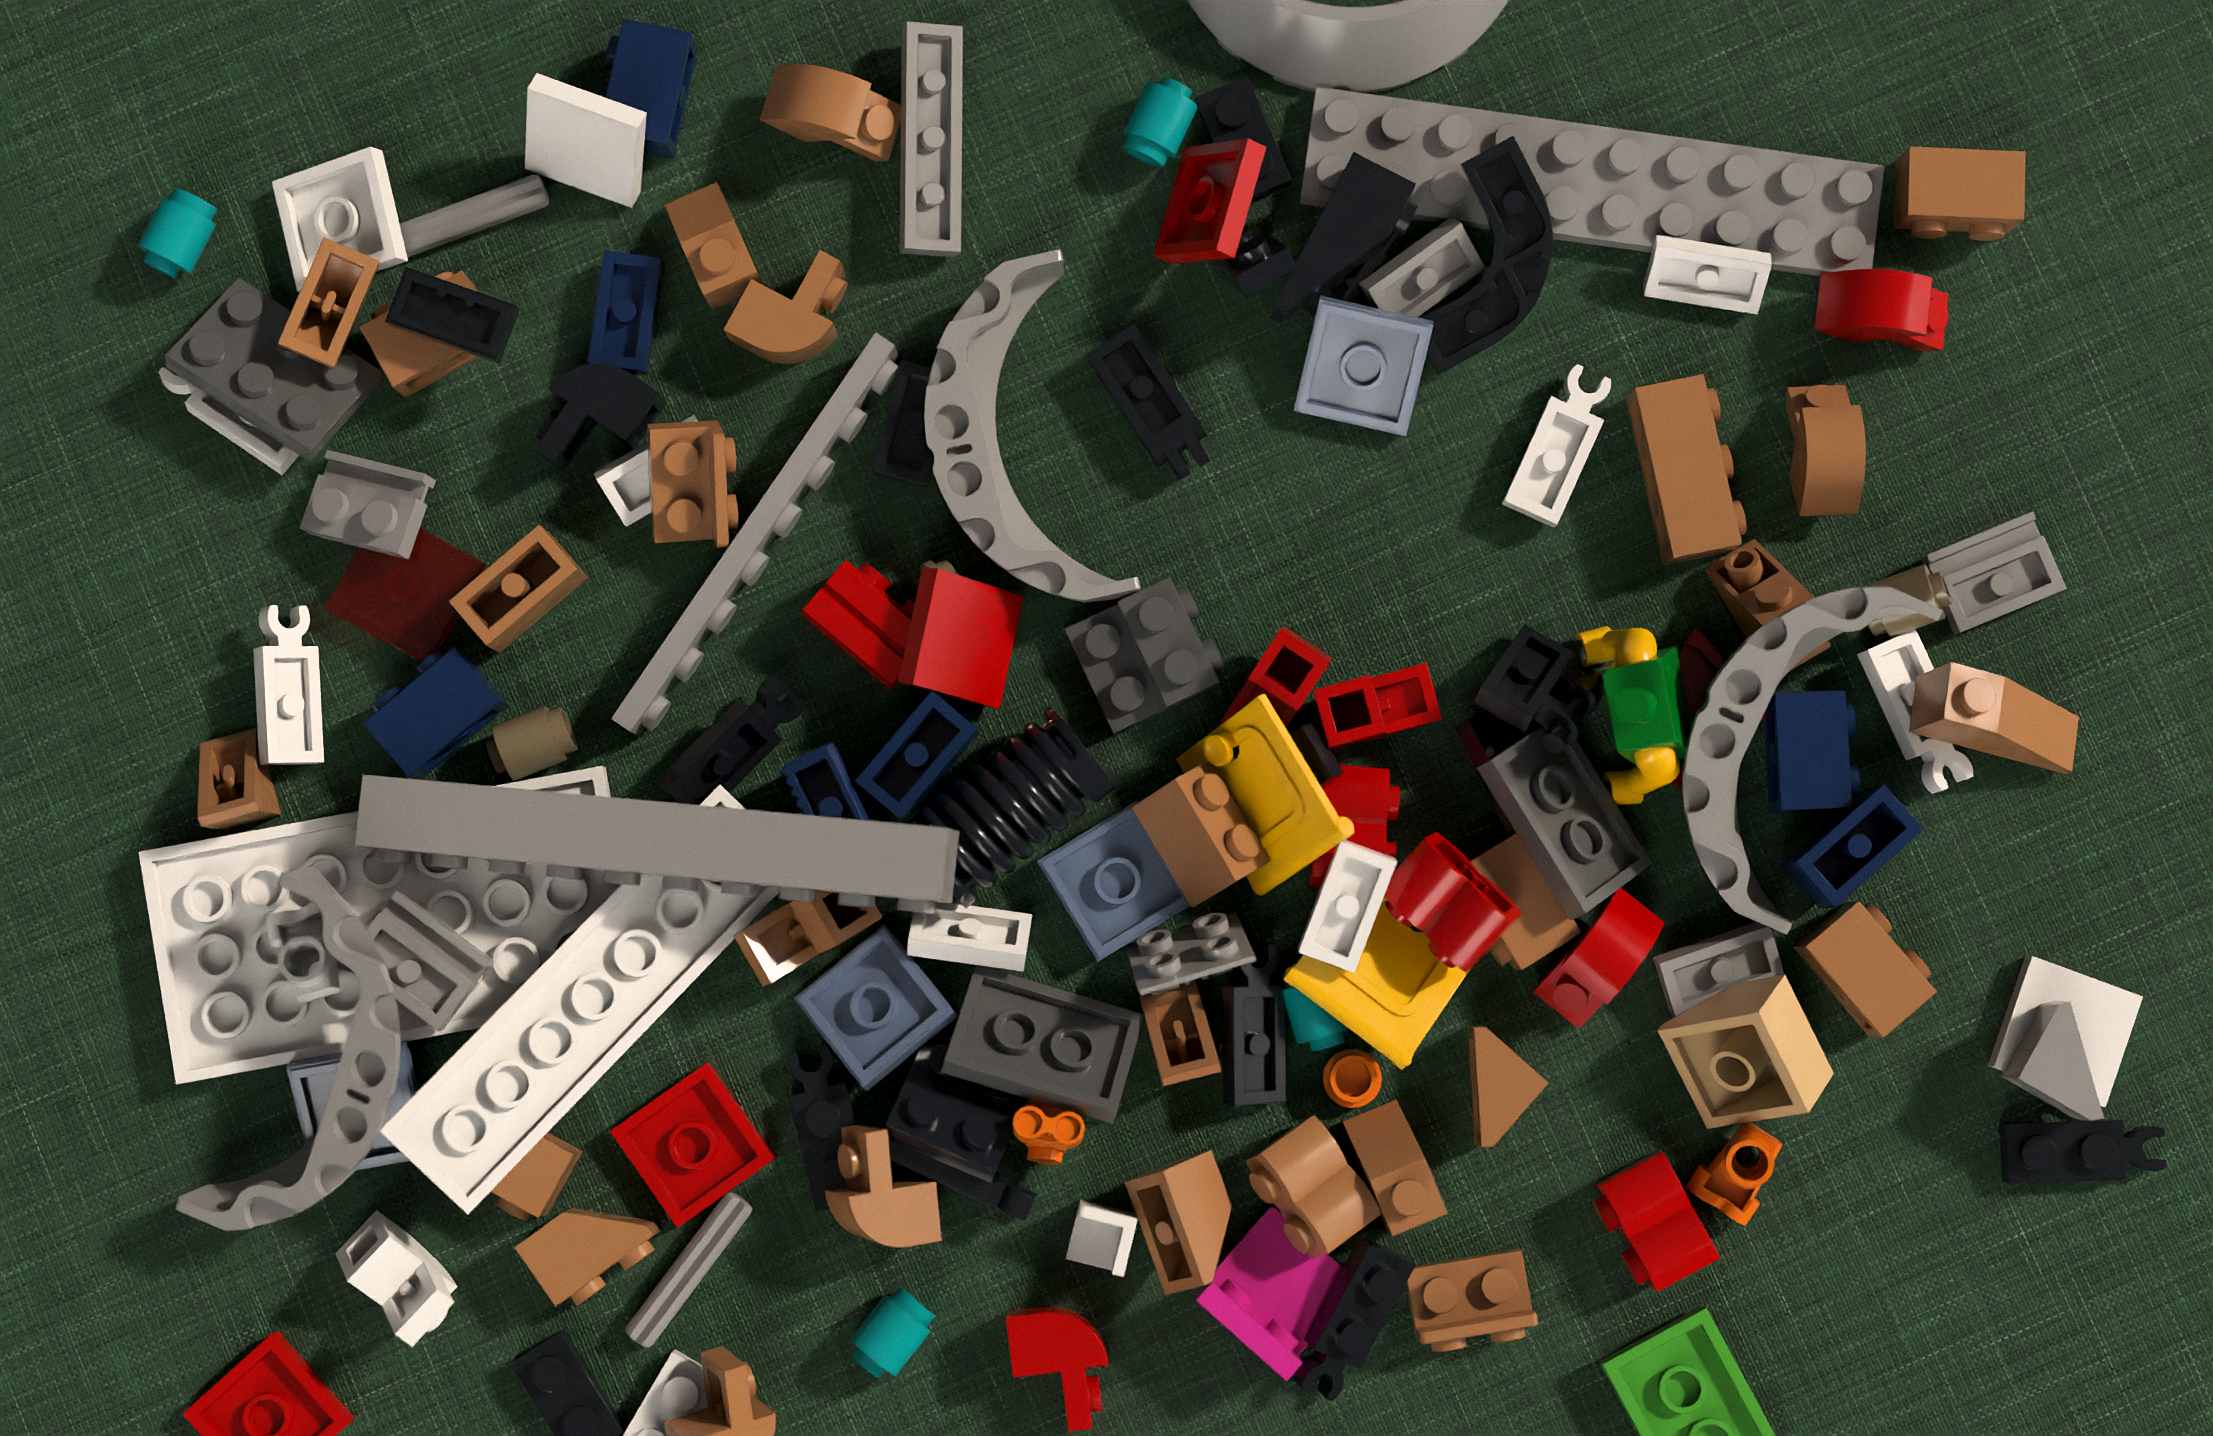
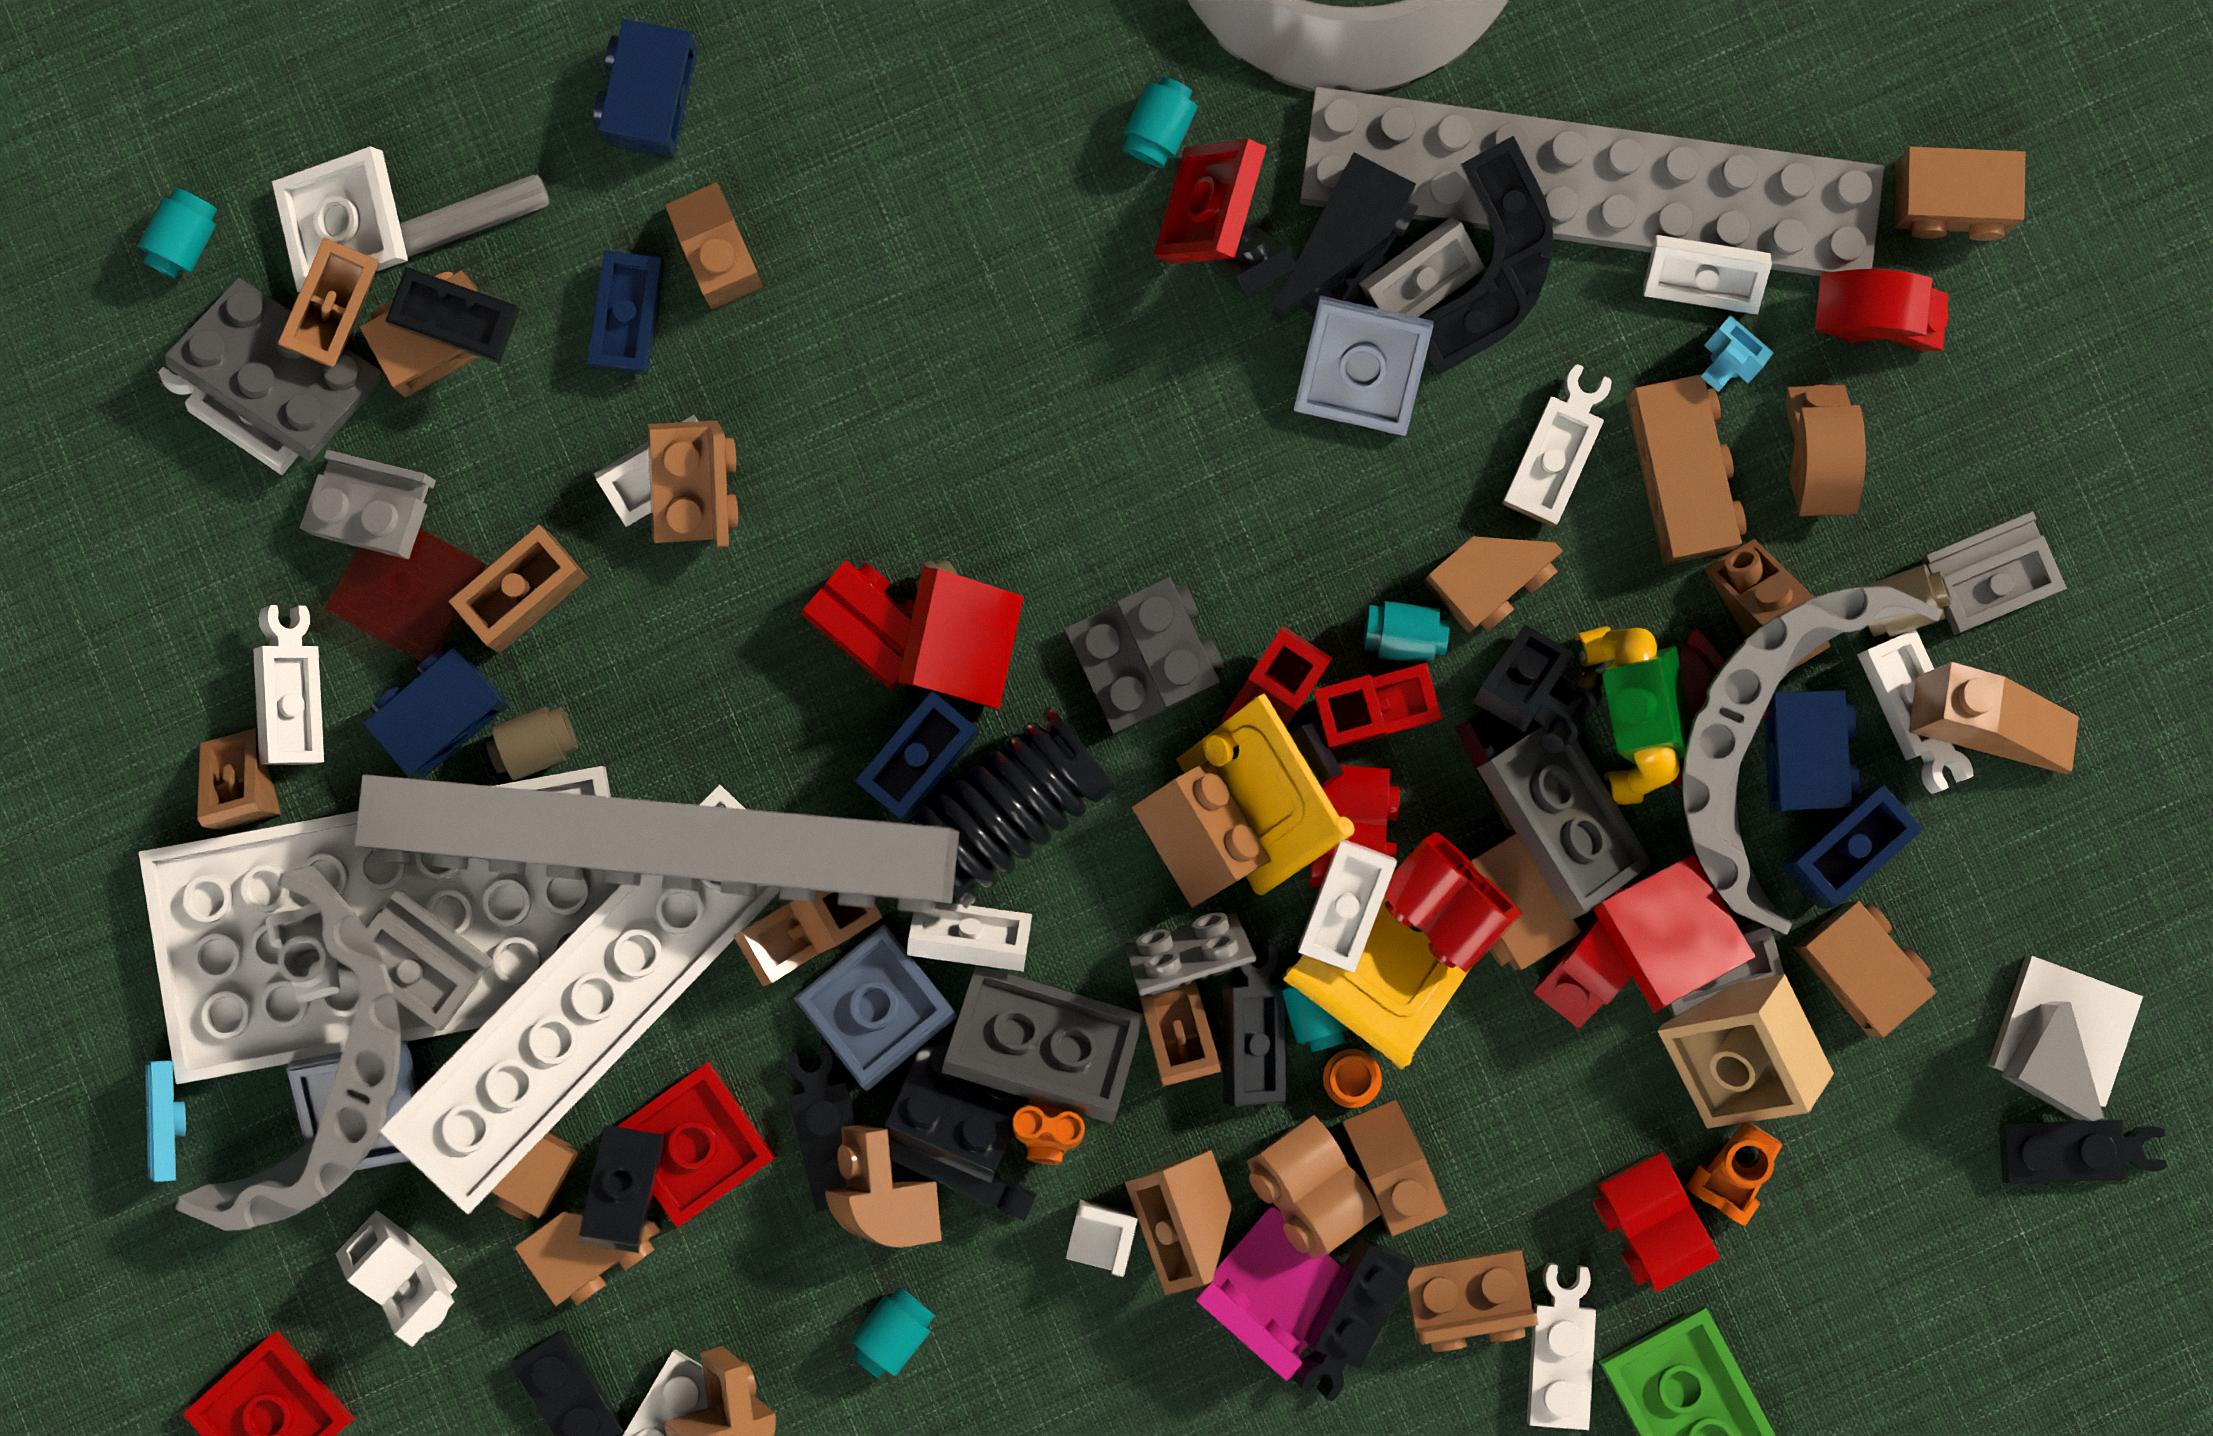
(163, 1120): none -> medium azure plate
(584, 140): white tile -> none
(599, 397): black brick -> none
(621, 1189): none -> black plate
(688, 1269): light grey axle -> none
(731, 745): black plate -> none
(745, 556): light grey plate -> none
(786, 328): medium nougat brick -> none
(825, 785): dark blue brick -> none
(832, 106): medium nougat brick -> none
(903, 442): black plate -> none
(931, 139): light grey plate -> none
(965, 442): light grey windscreen -> none
(1063, 1342): red brick -> none
(1113, 883): sand blue plate -> none
(1149, 400): black hinge -> none
(1235, 114): black plate -> none
(1405, 632): none -> teal brick
(1486, 574): none -> medium nougat slope
(1499, 1085): medium nougat slope -> none
(1562, 1355): none -> white plate
(1673, 933): none -> tile
(1734, 354): none -> medium azure plate

